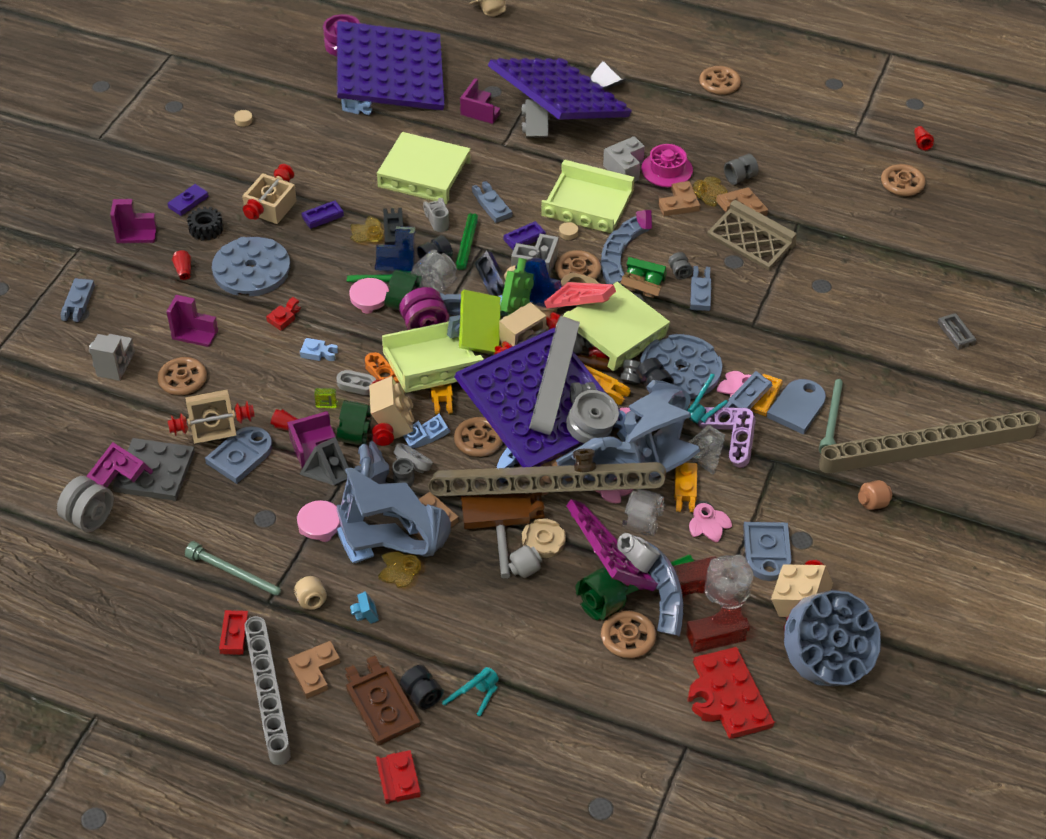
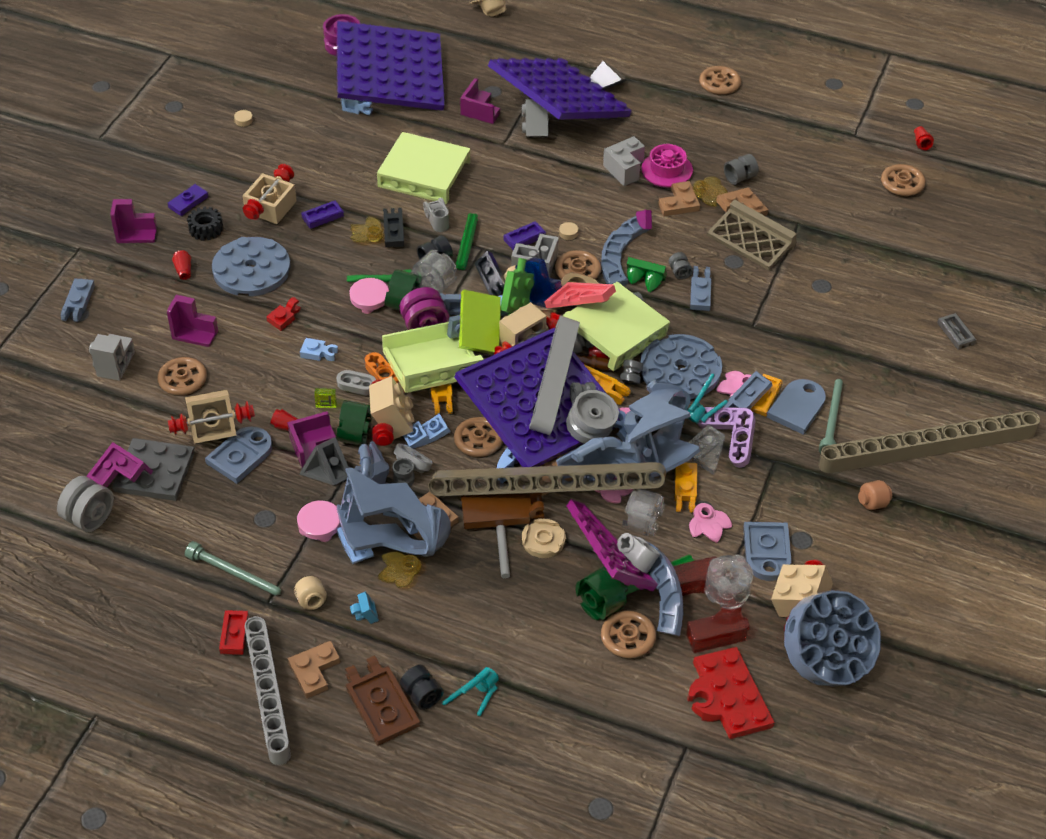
(397, 256): clear blue panel -> none
(398, 777): red plate -> none
(491, 202): sand blue hinge -> none
(525, 561): light grey head -> none
(584, 460): dark brown wheel -> none
(588, 196): yellowish green panel -> none
(635, 282): medium nougat plate -> none
(651, 370): black wheel -> none

